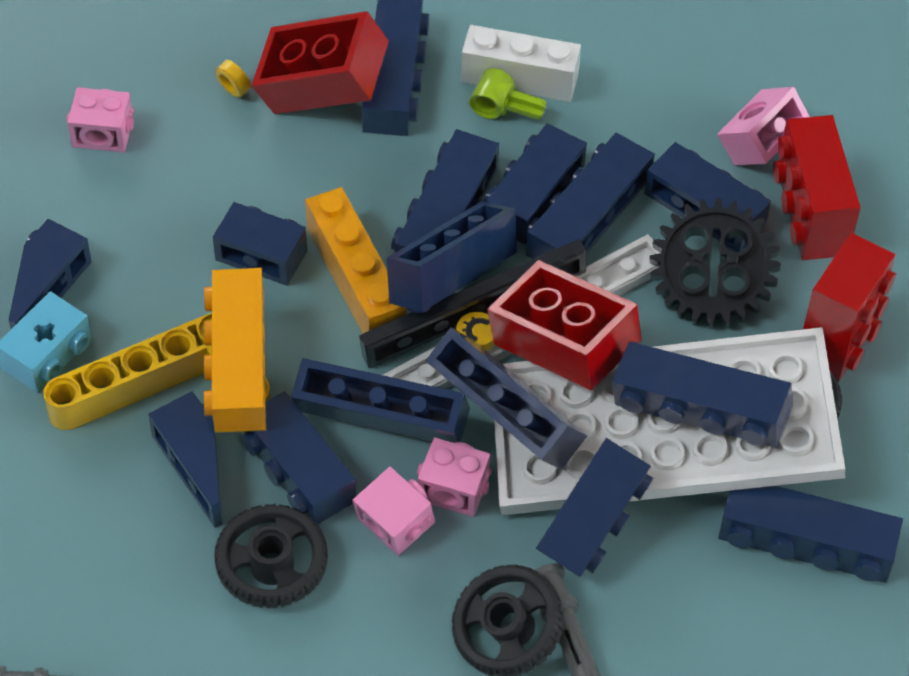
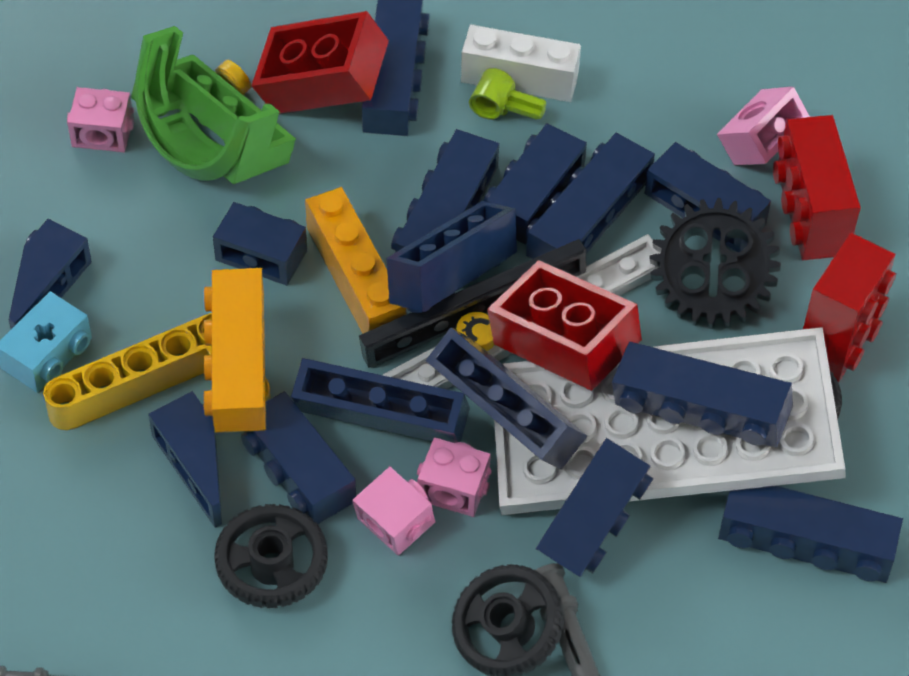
(166, 83): none -> bright green piece

